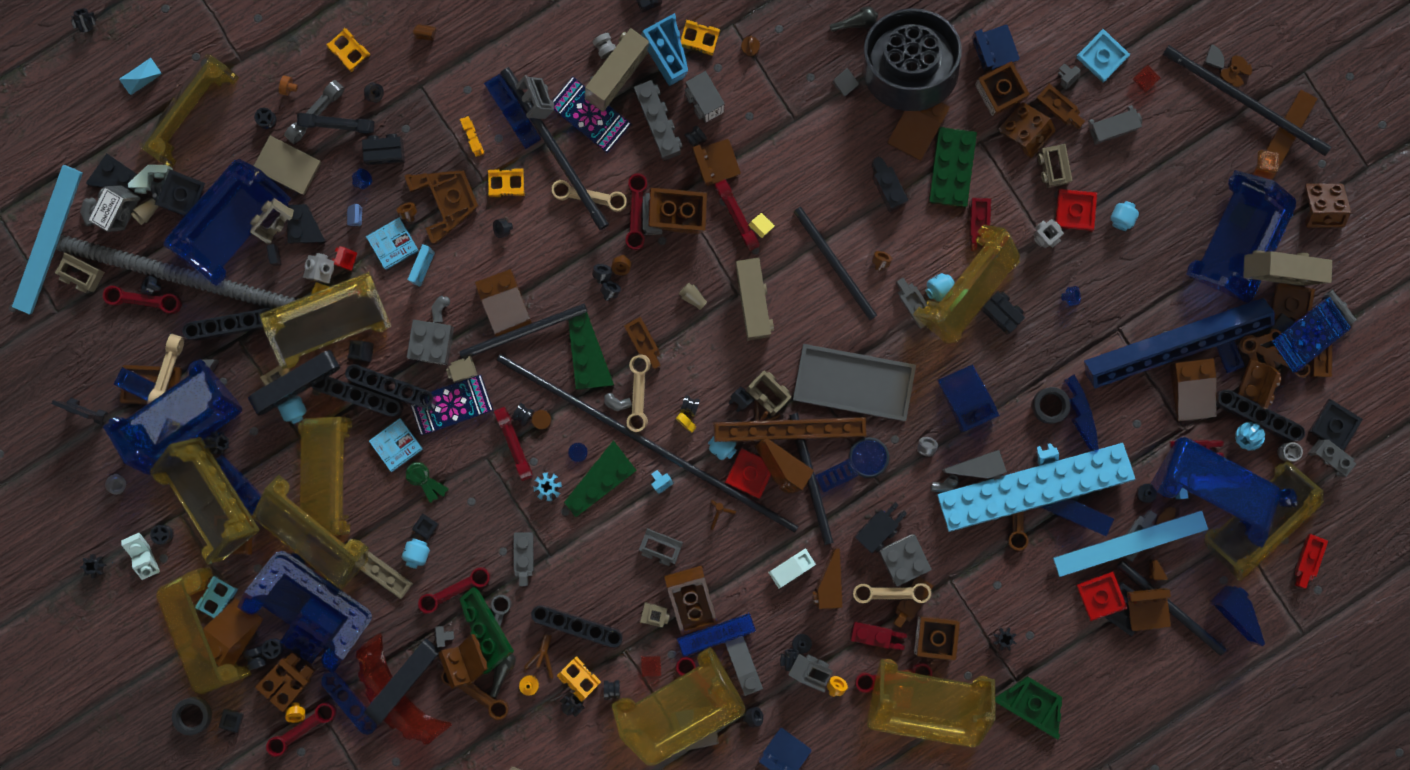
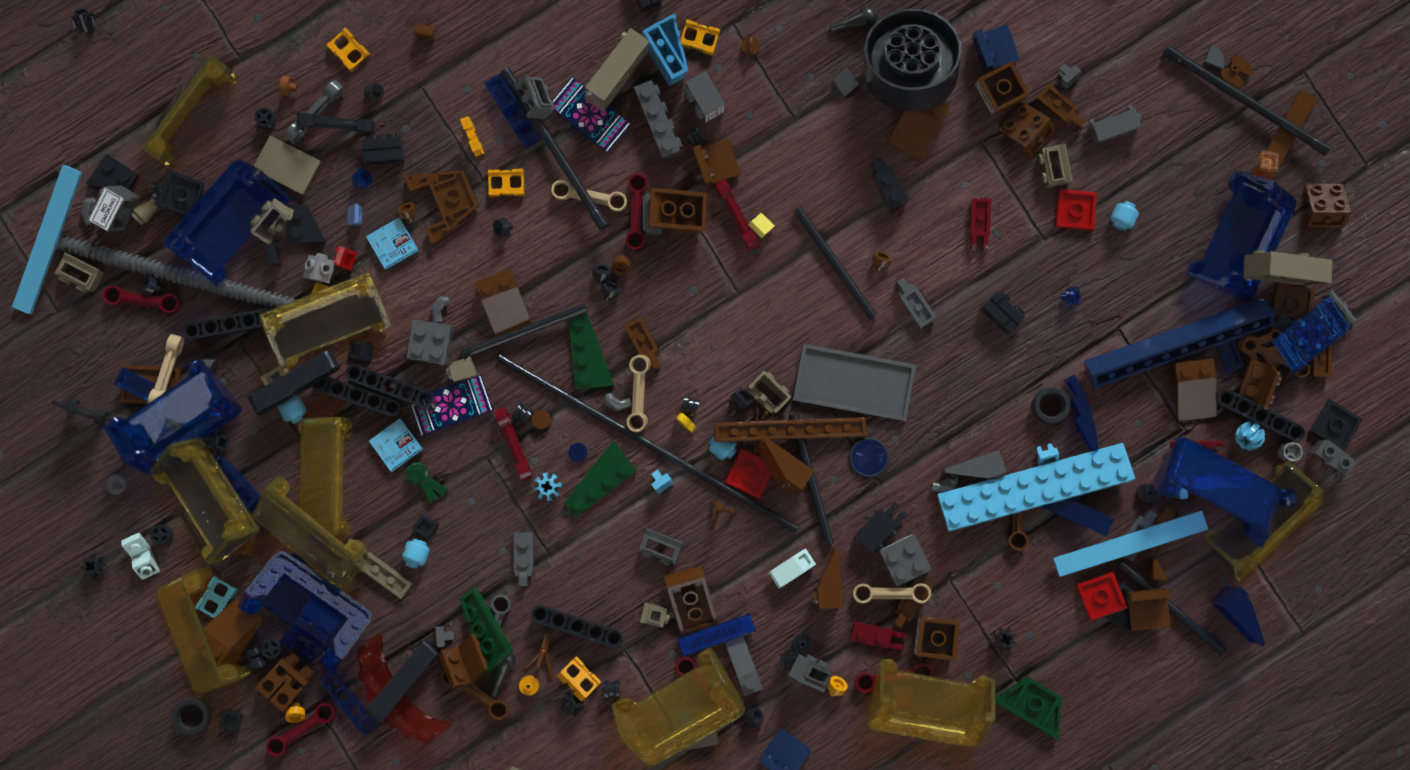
(140, 76): medium azure slope -> none
(142, 181): light aqua slope -> none
(421, 265): medium azure tile -> none
(454, 590): dark red piece -> none
(604, 45): light grey wheel -> none
(651, 665): clear red plate -> none
(693, 296): dark tan cone -> none
(753, 299): dark tan brick -> none
(824, 487): clear blue slope -> none
(927, 446): flat silver tile -> none
(939, 286): medium azure head -> none
(952, 167): dark green plate -> none
(968, 398): clear blue slope -> none
(973, 287): clear yellow windscreen -> none
(1054, 231): light grey brick -> none
(1103, 55): medium azure tile -> none
(1146, 78): clear red plate -> none
(1310, 560): red hinge -> none

